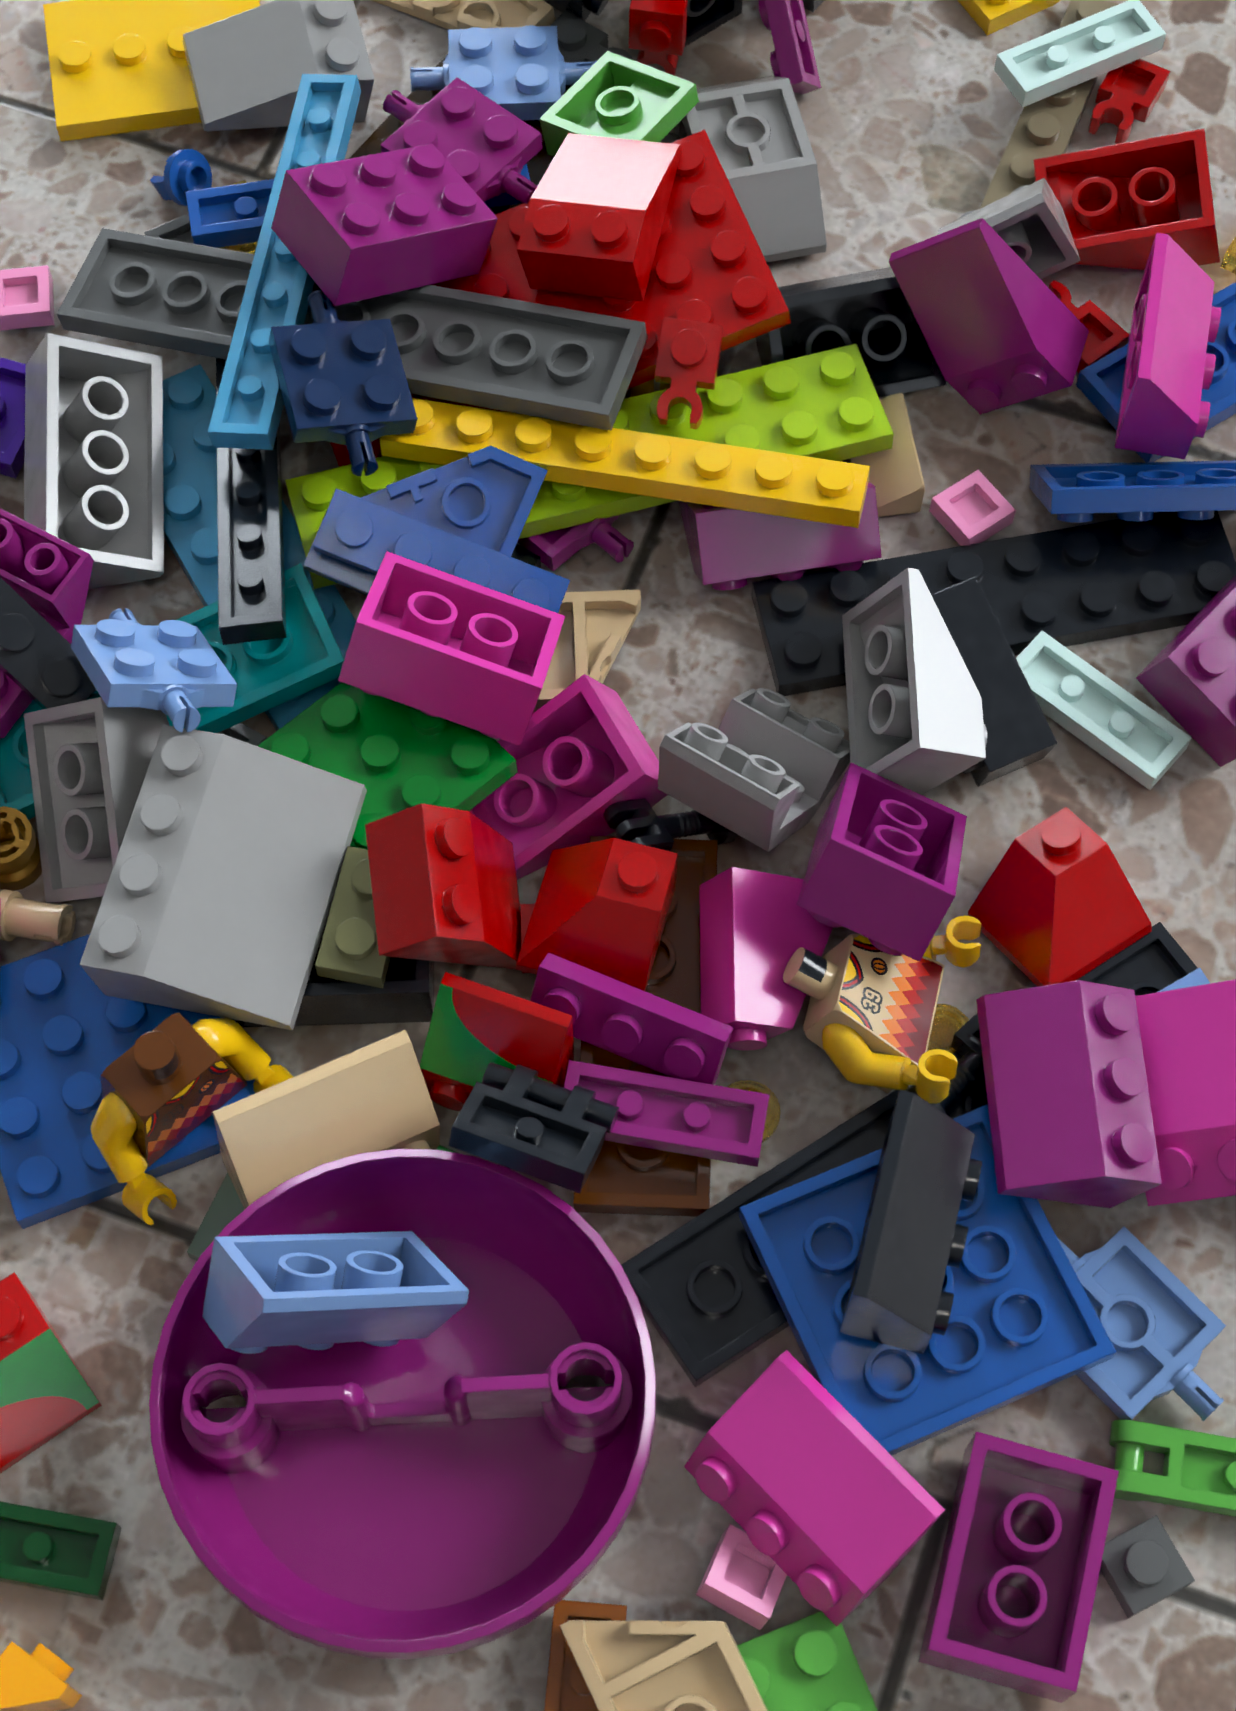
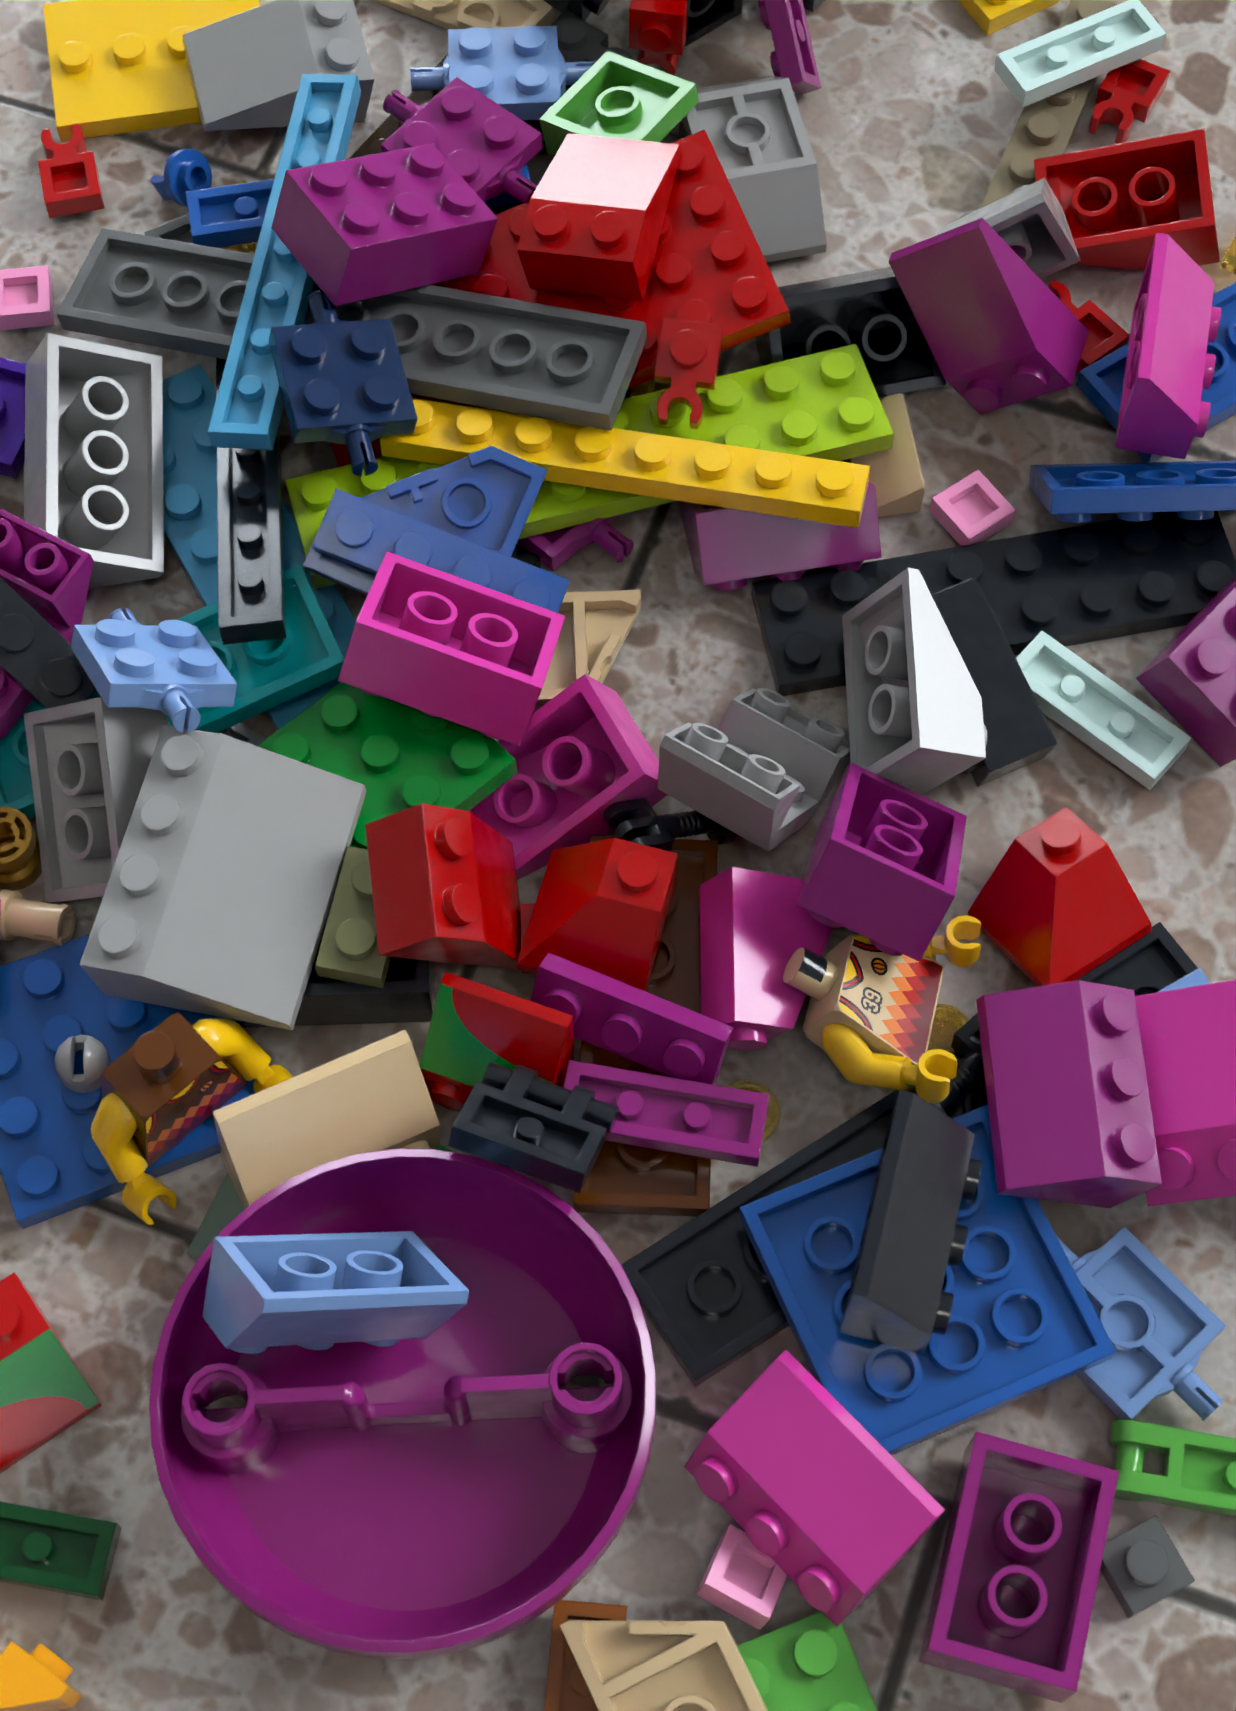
(69, 175): none -> red plate
(94, 1063): none -> light grey hinge

